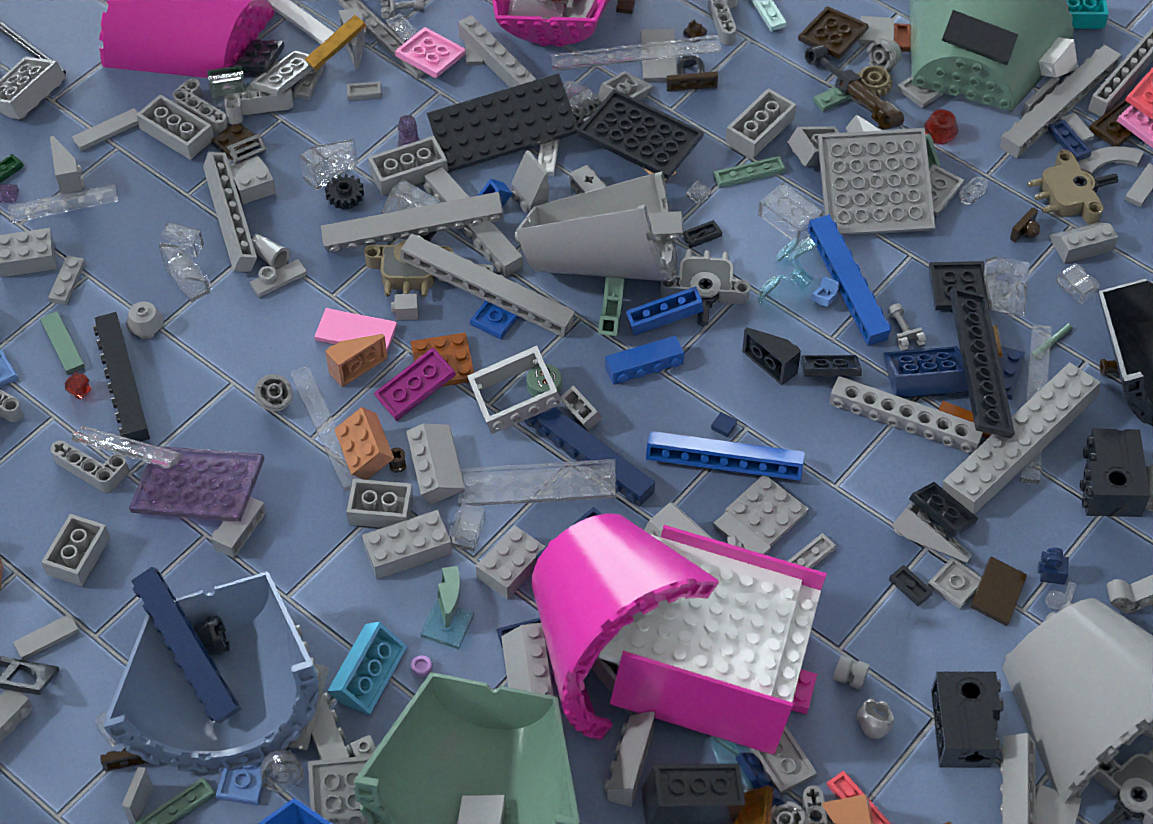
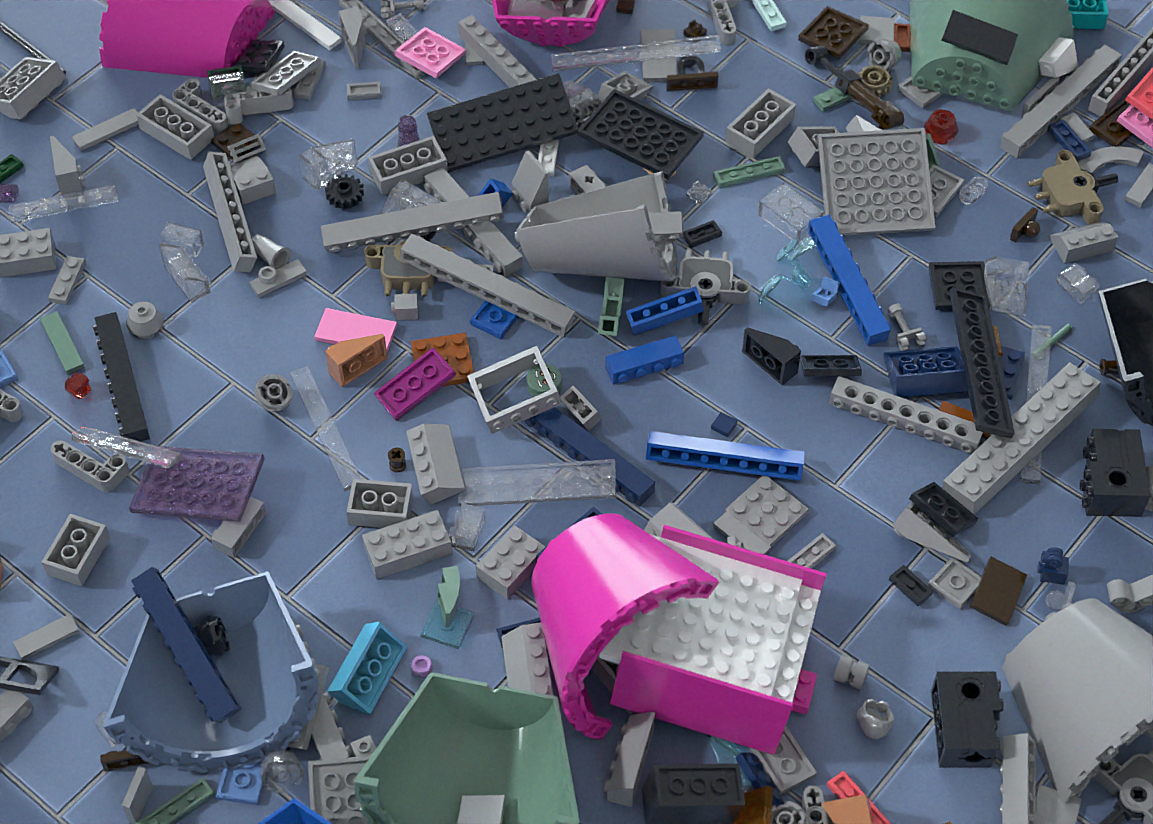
(335, 42): pearl gold tile -> none
(364, 443): nougat brick -> none

